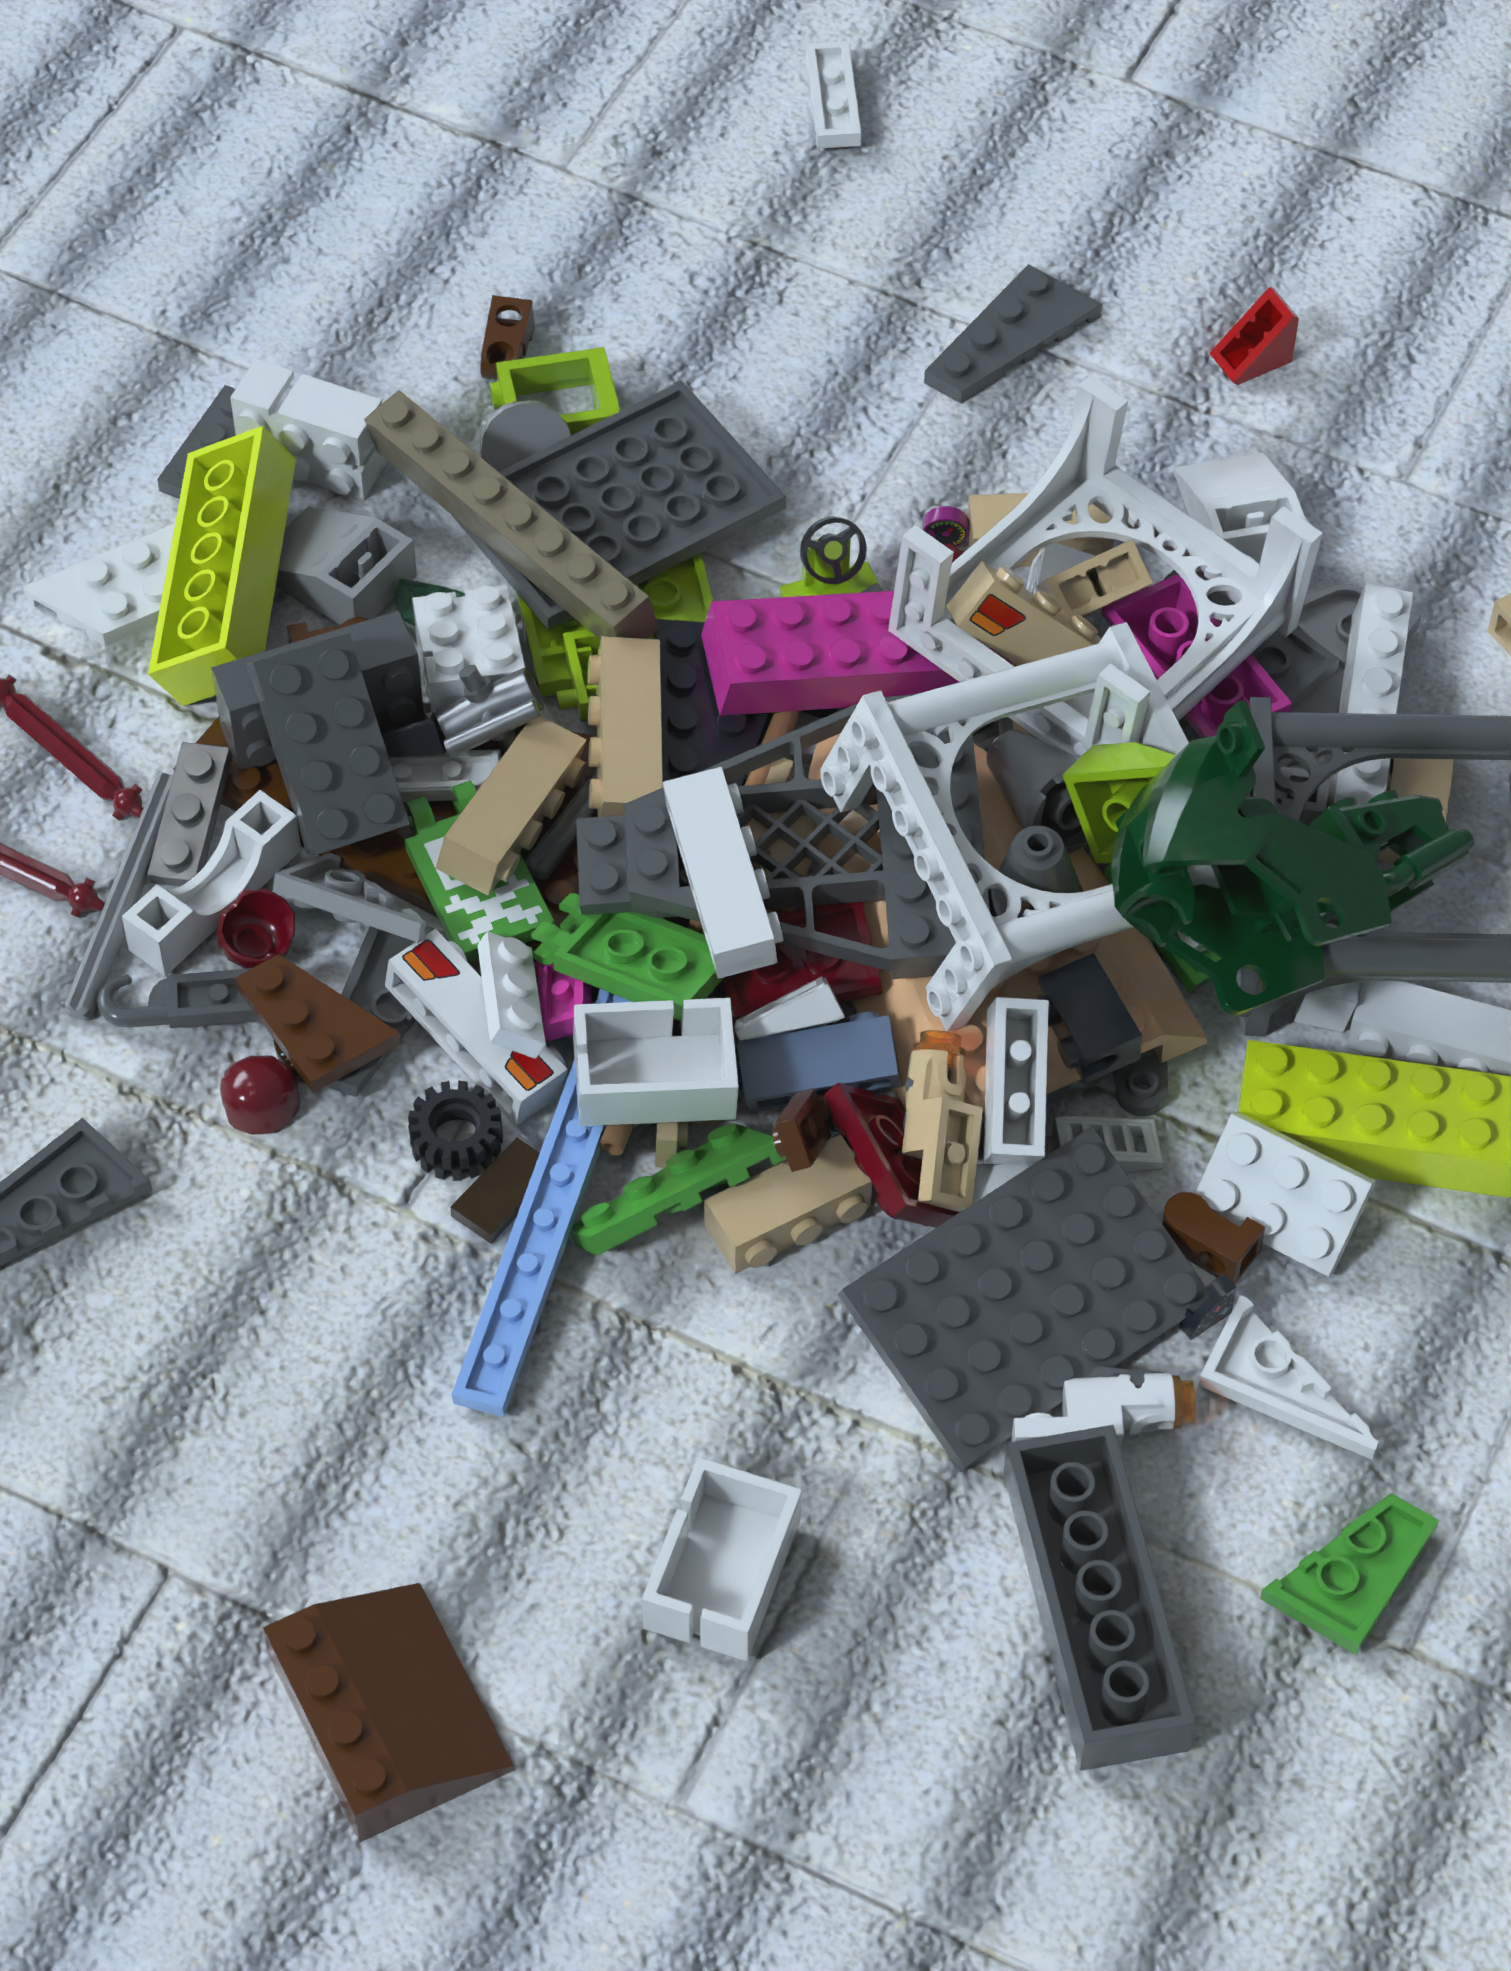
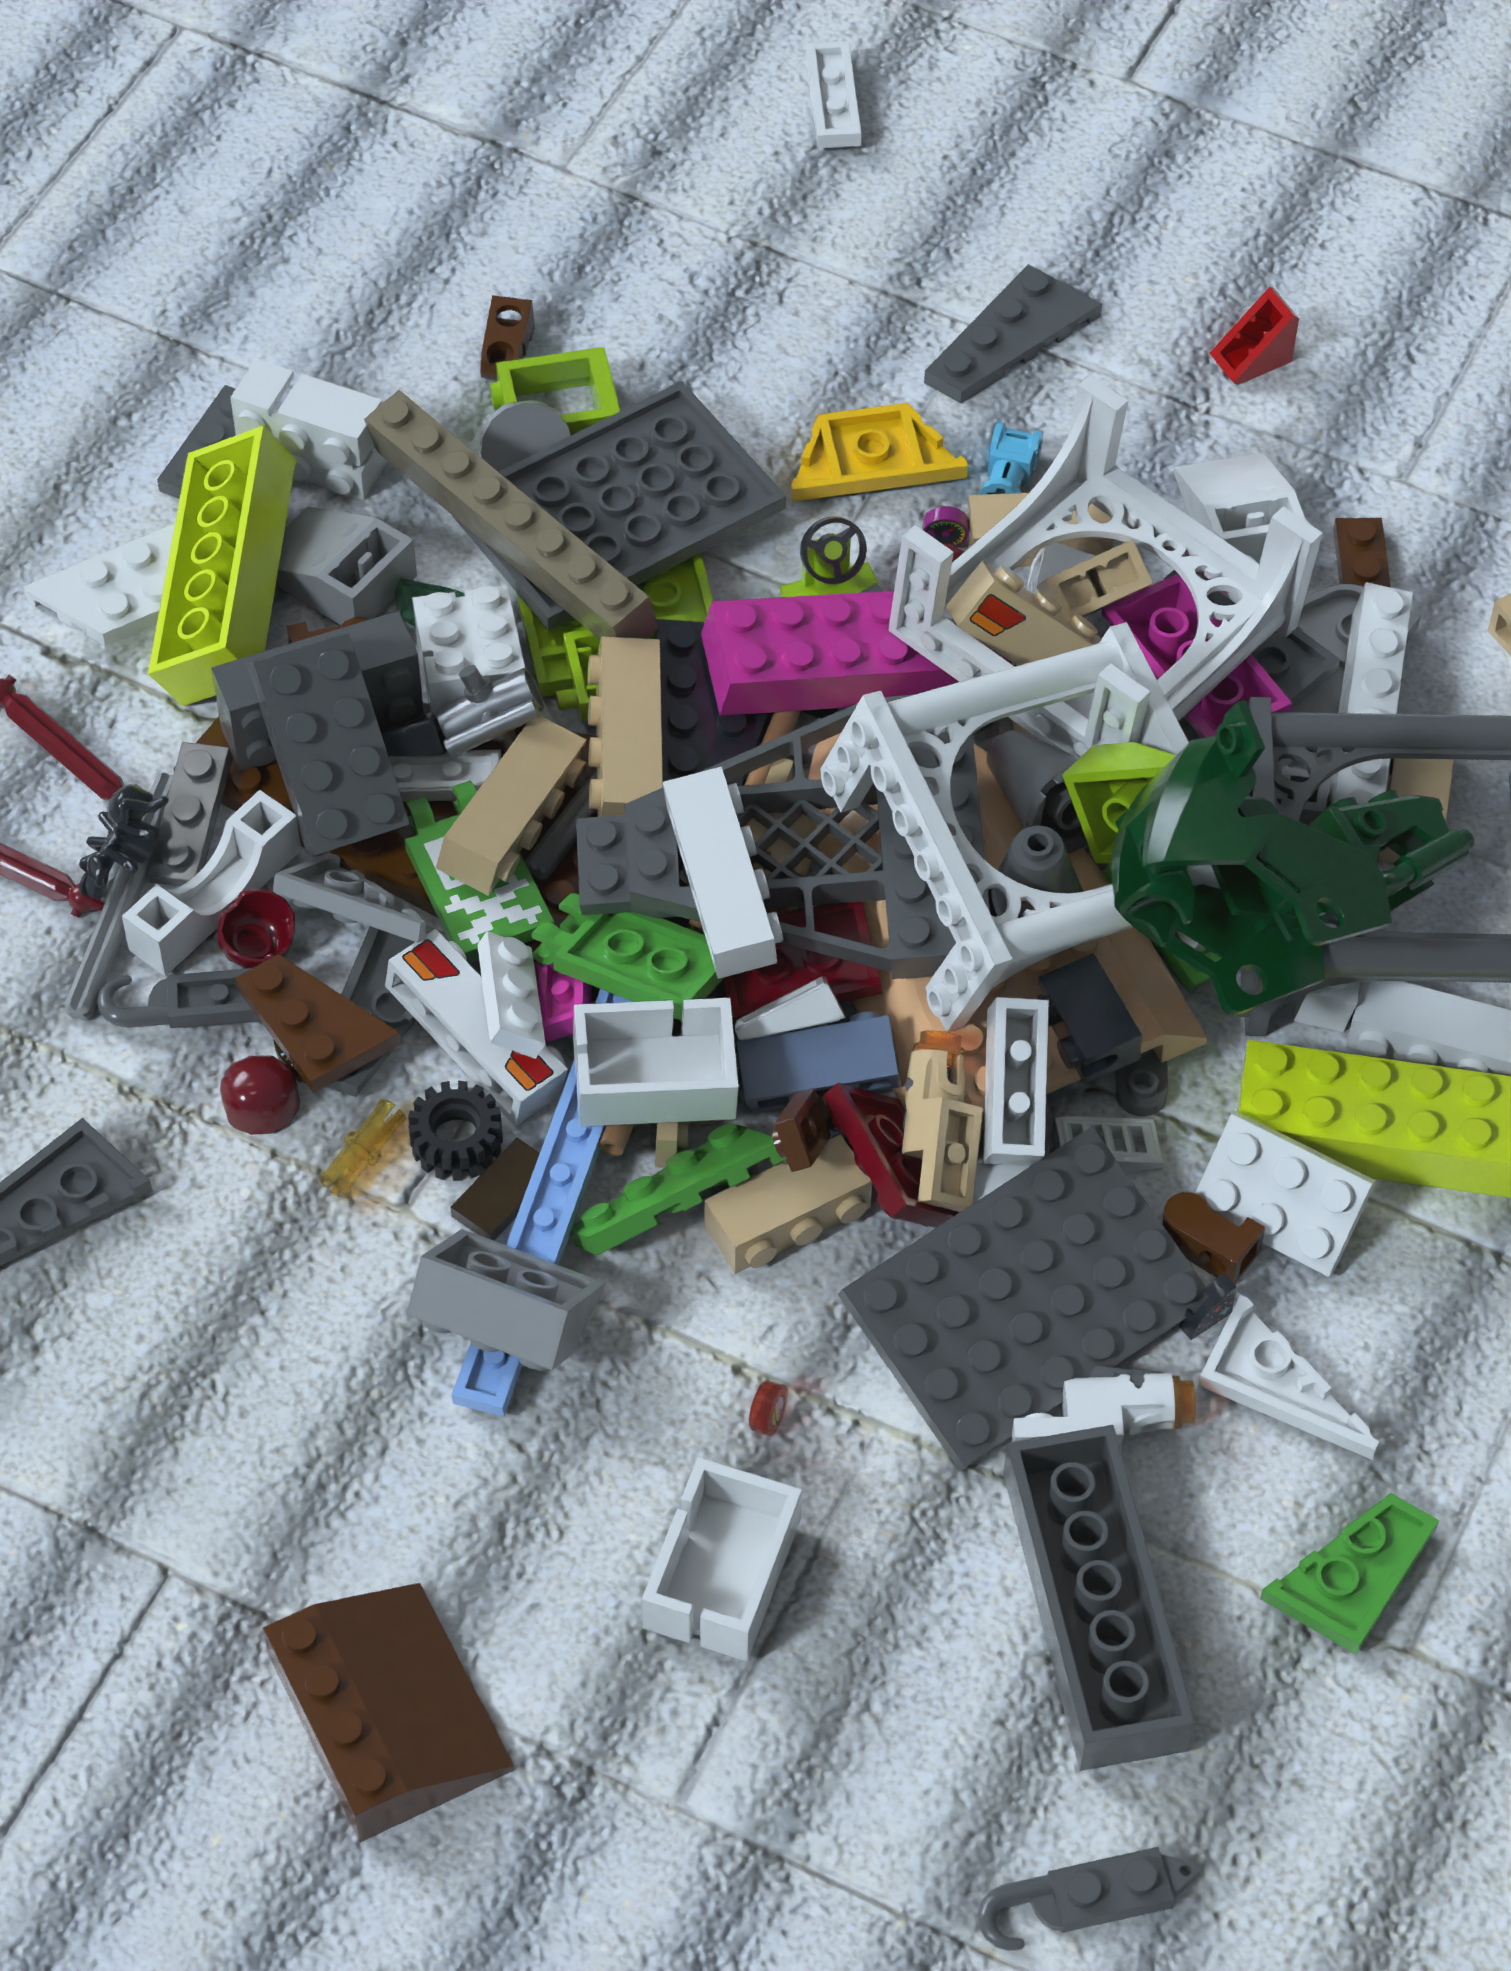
(126, 837): none -> black animal
(362, 1148): none -> clear yellow pin
(503, 1299): none -> light grey slope
(768, 1407): none -> clear red tile
(872, 452): none -> yellow wing
(1011, 459): none -> medium azure connector
(1090, 1893): none -> dark grey plate
(1361, 551): none -> reddish brown plate

